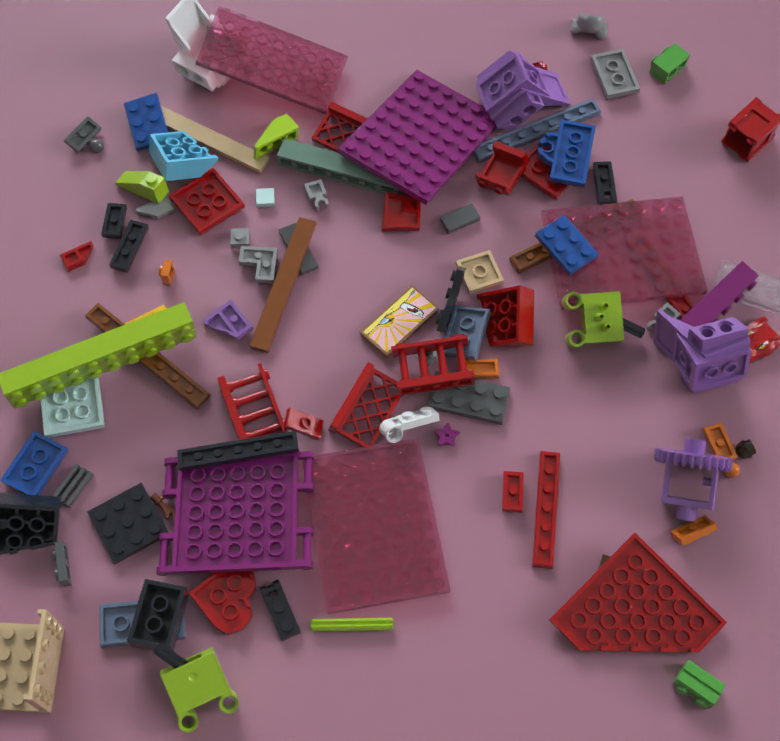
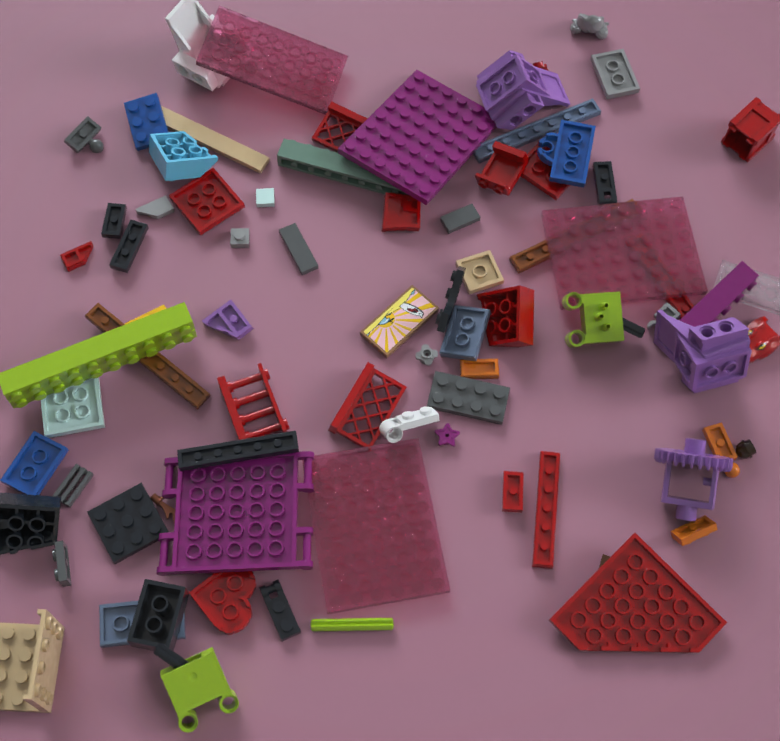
(144, 184): lime slope -> none
(167, 271): orange plate -> none
(263, 258): light grey plate -> none
(279, 129): lime slope -> none
(283, 285): dark orange tile -> none
(303, 423): red plate -> none
(316, 192): light grey plate -> none
(425, 381): red fence -> none
(566, 245): blue plate -> none
(669, 63): bright green brick -> none
(698, 685): bright green brick -> none

